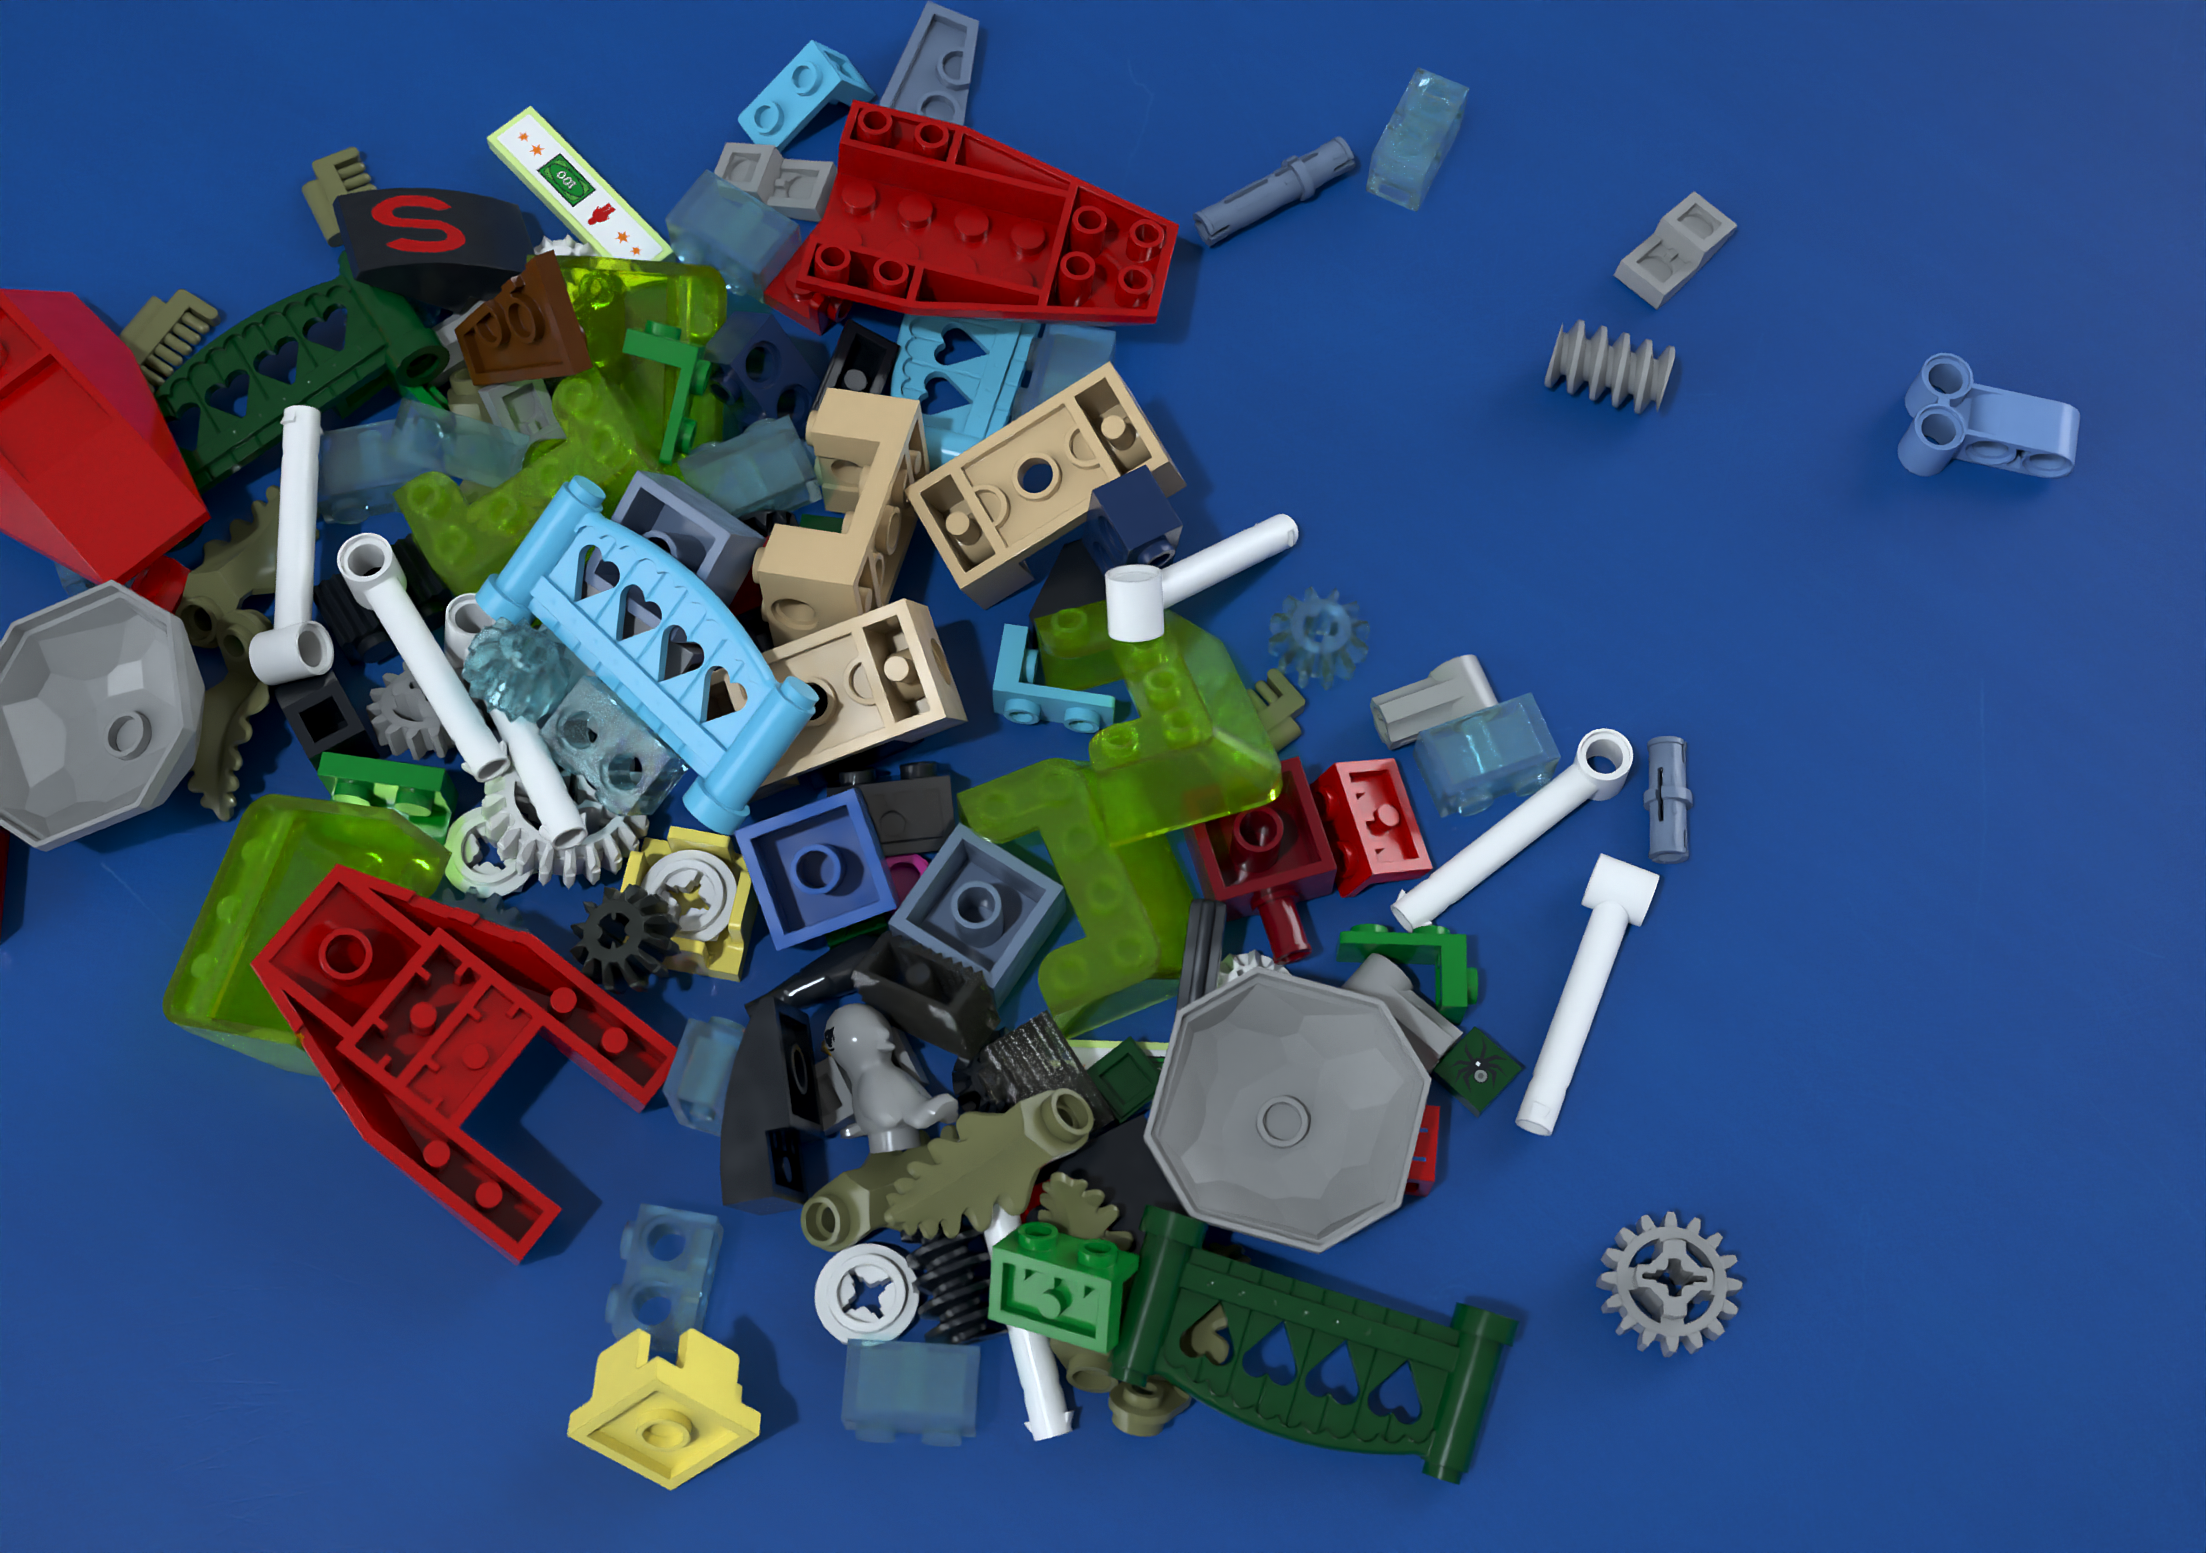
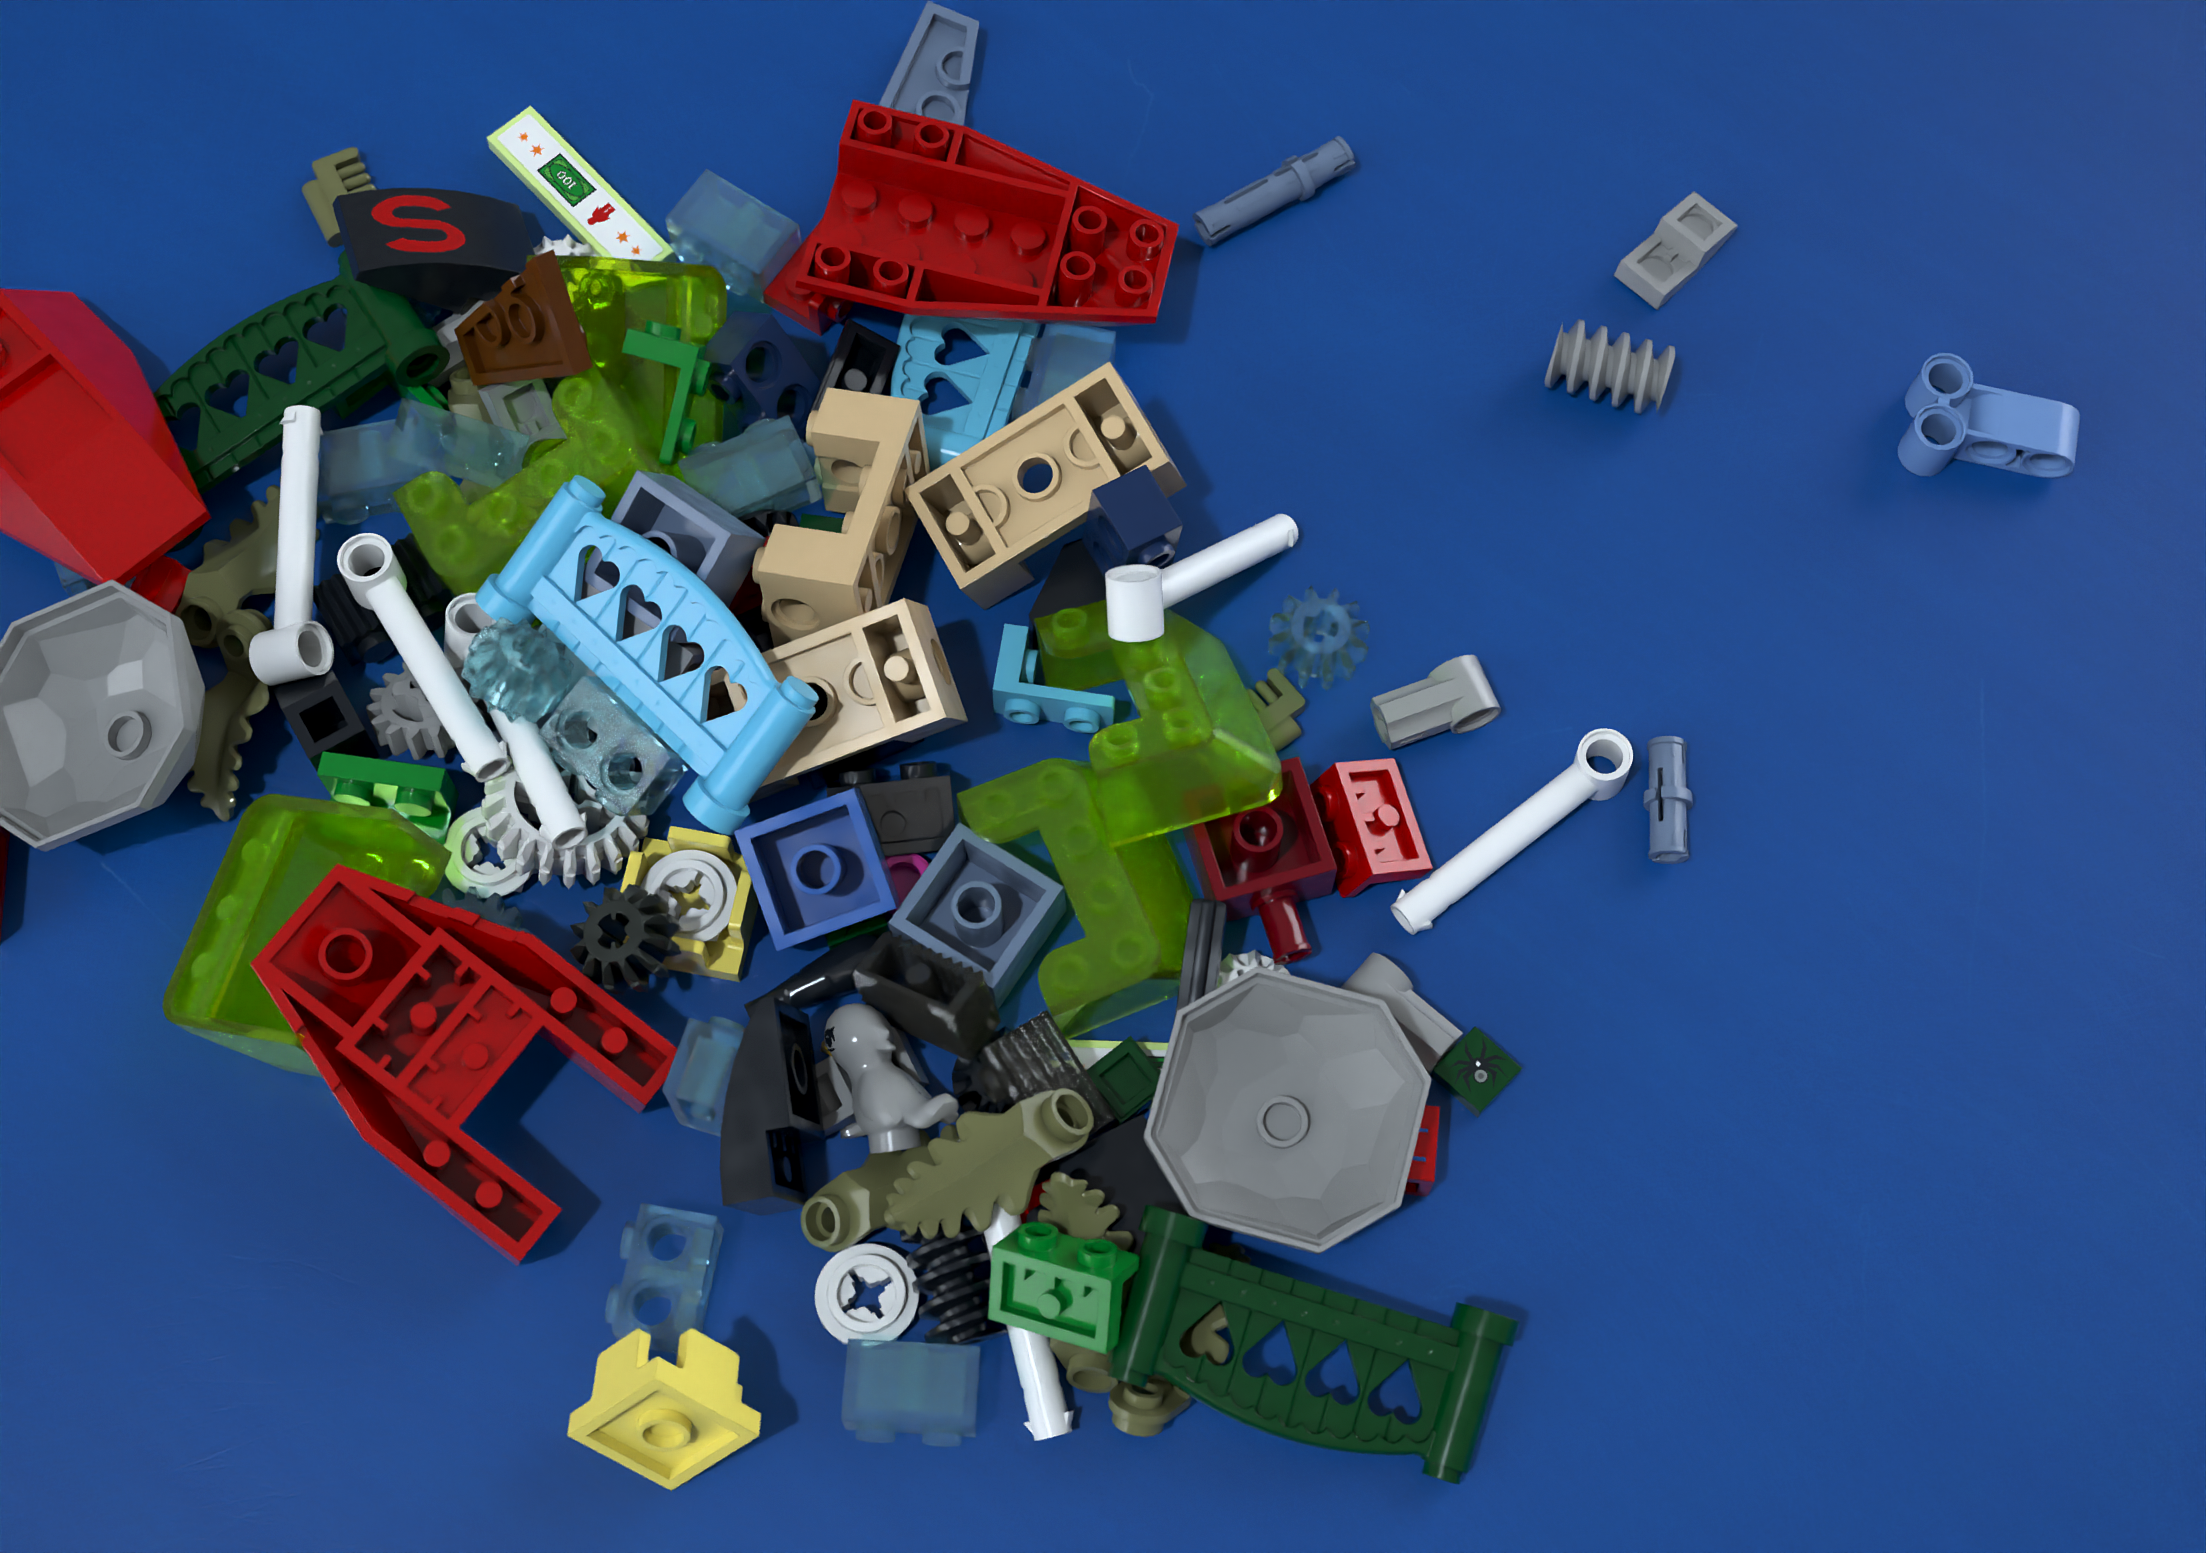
(157, 326): olive piece -> none
(787, 185): light grey slope -> none
(799, 94): medium azure bracket -> none
(1417, 139): clear light blue brick -> none
(1427, 945): green bracket -> none
(1486, 756): clear light blue brick -> none
(1618, 896): white piece -> none
(1695, 1282): light grey gear -> none

